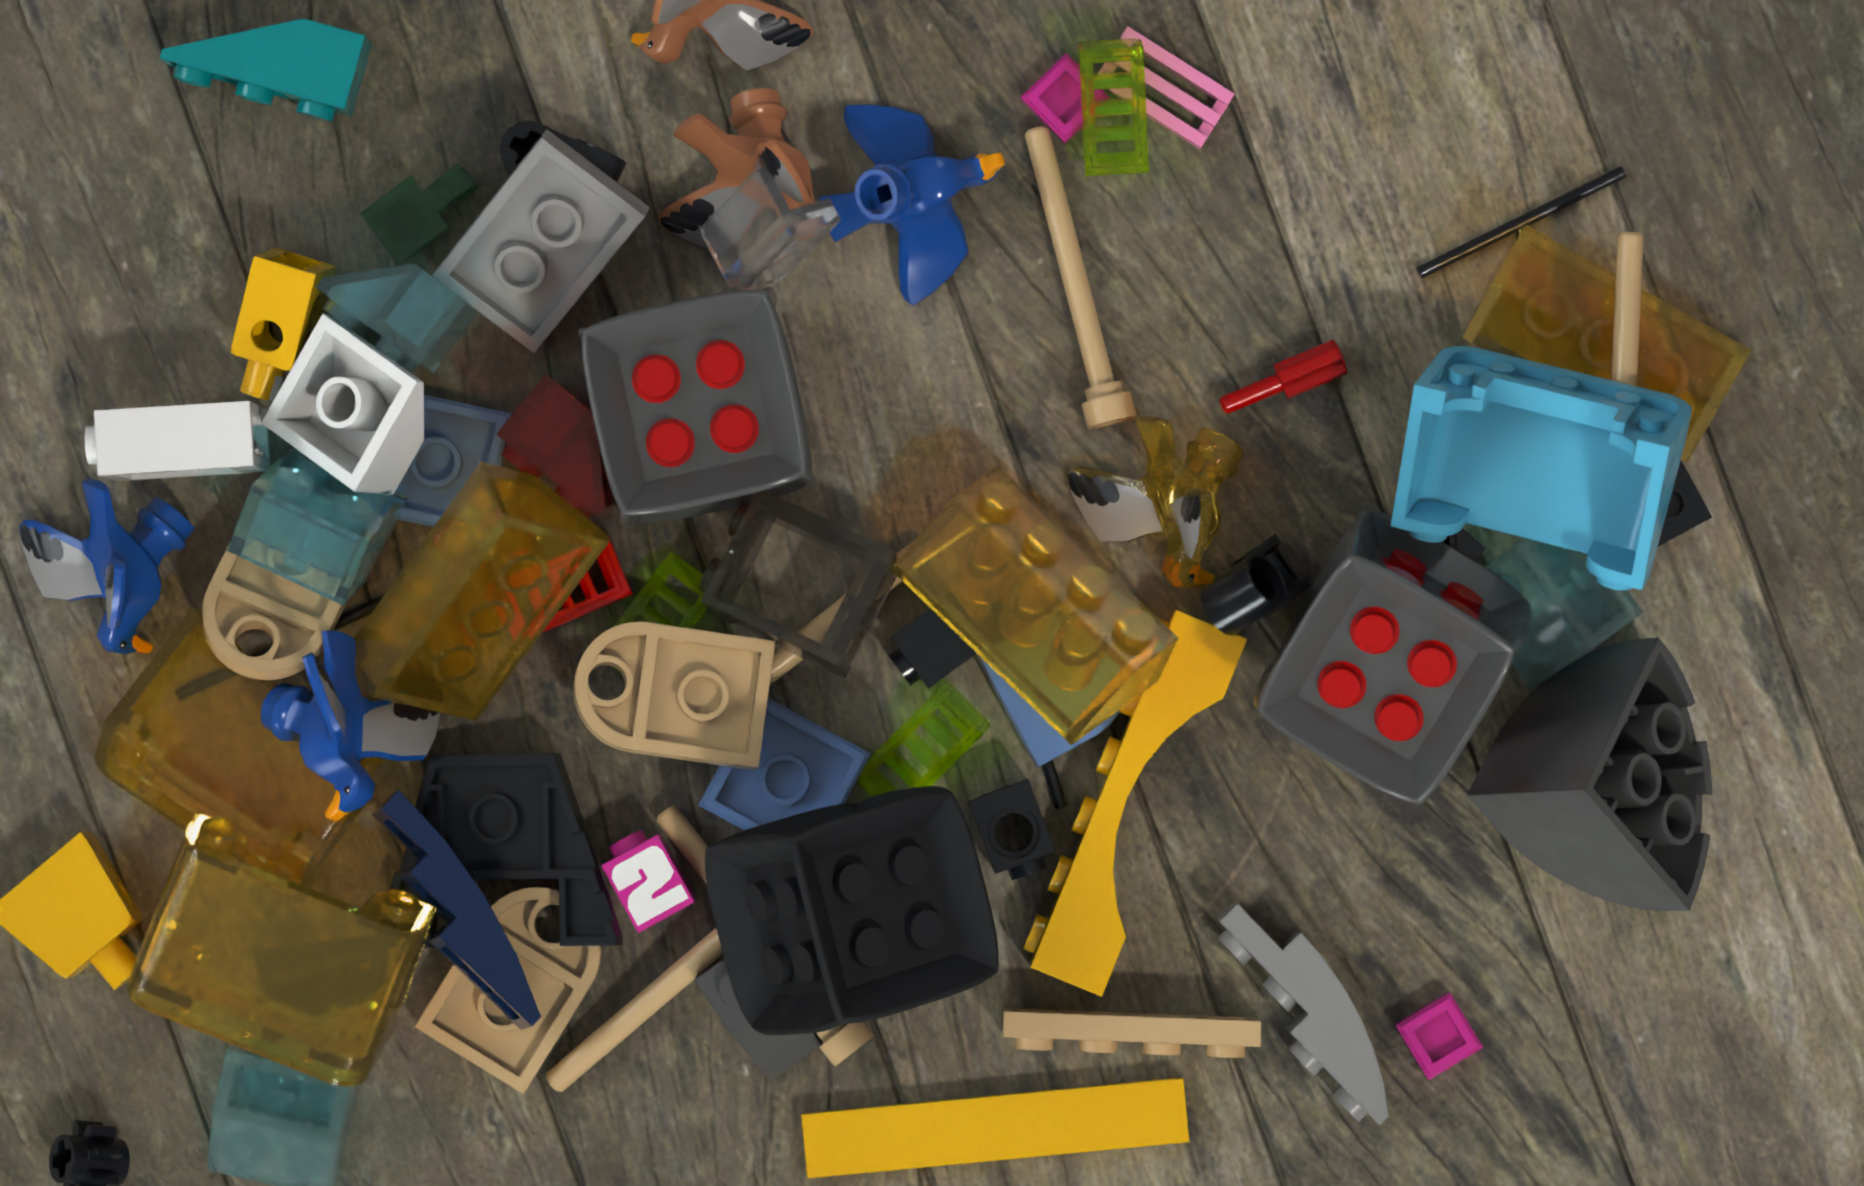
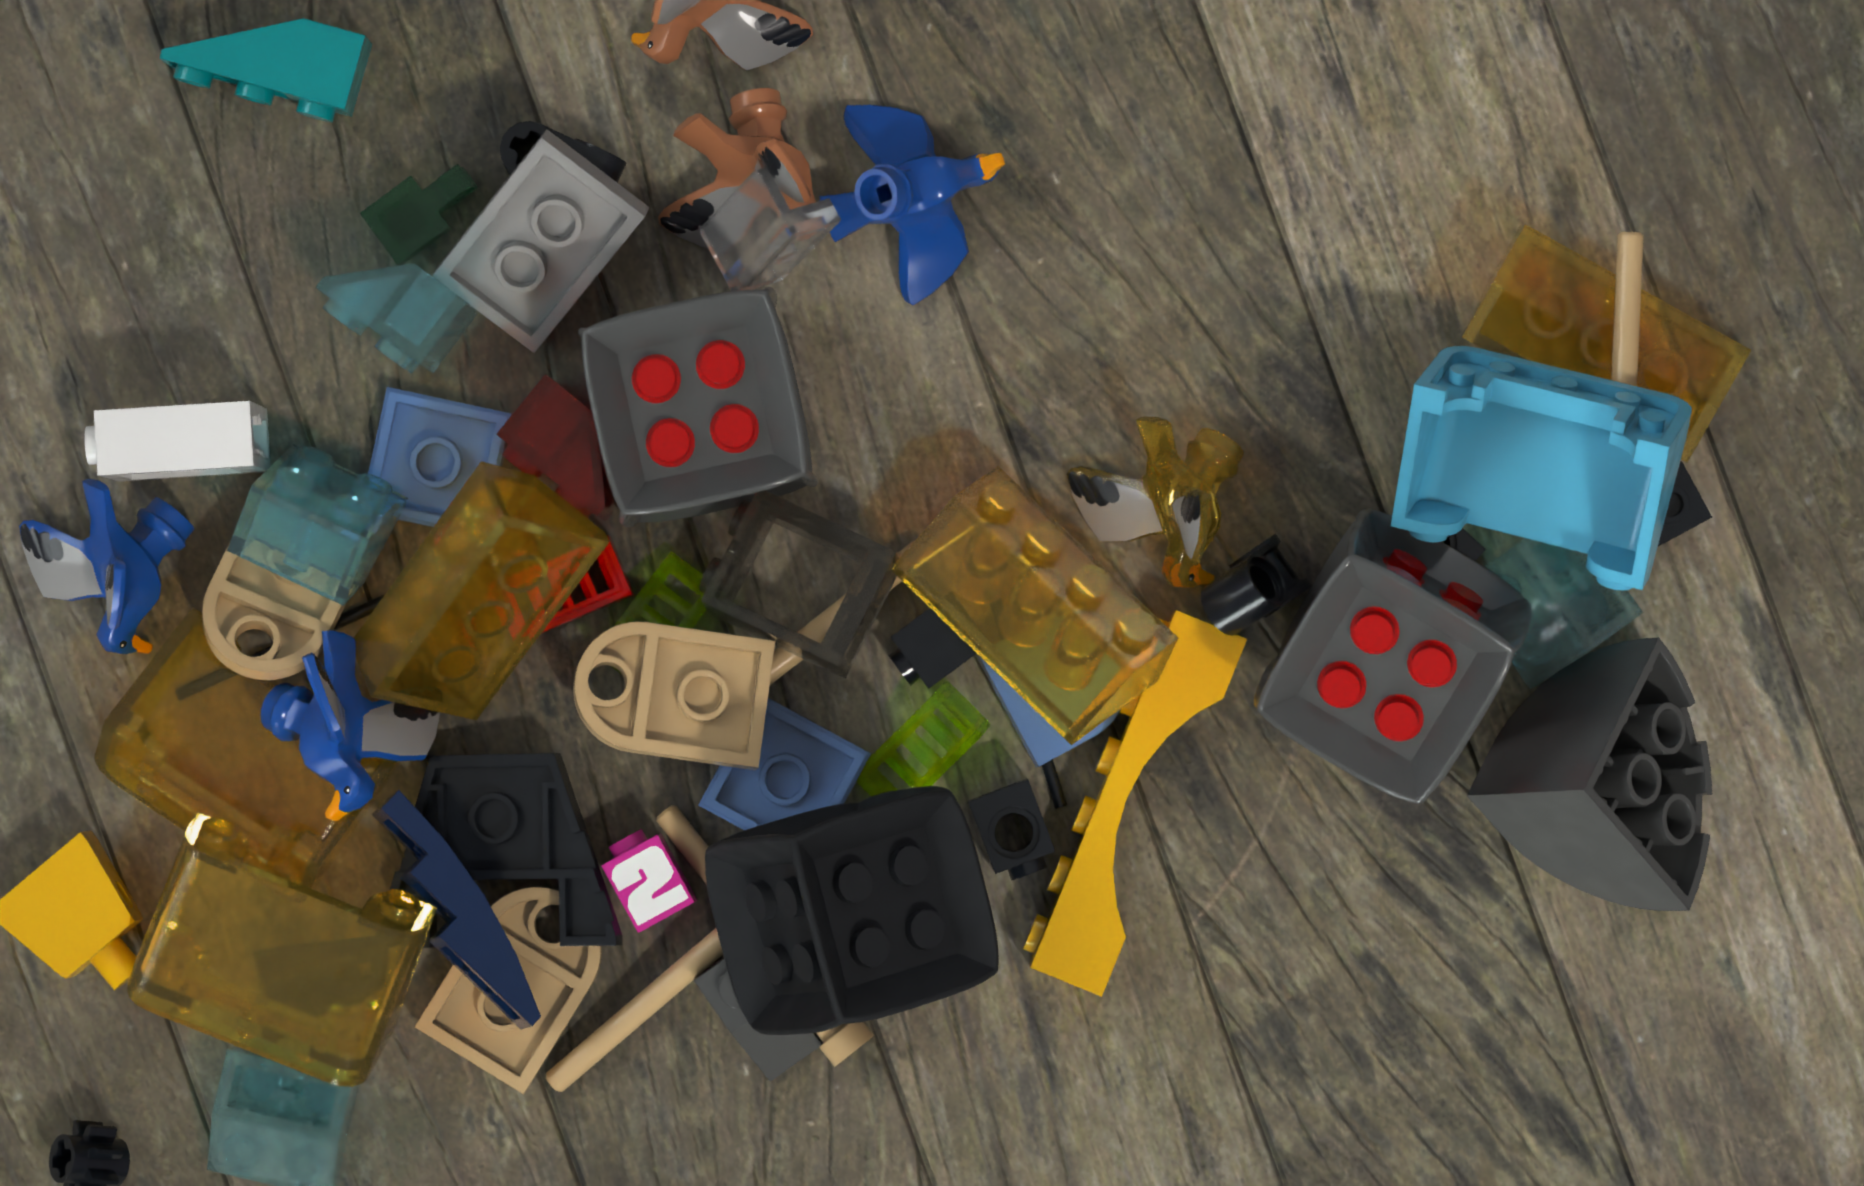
(284, 292): yellow torso -> none
(350, 409): white slope -> none
(995, 1127): yellow tile -> none
(1057, 99): dark pink tile -> none
(1103, 1030): tan plate -> none
(1106, 398): tan piece -> none
(1113, 51): clear neon green slope -> none
(1187, 73): bright pink tile -> none
(1292, 377): red axle -> none
(1329, 1028): light grey slope -> none
(1438, 1035): dark pink tile -> none
(1528, 218): black axle -> none

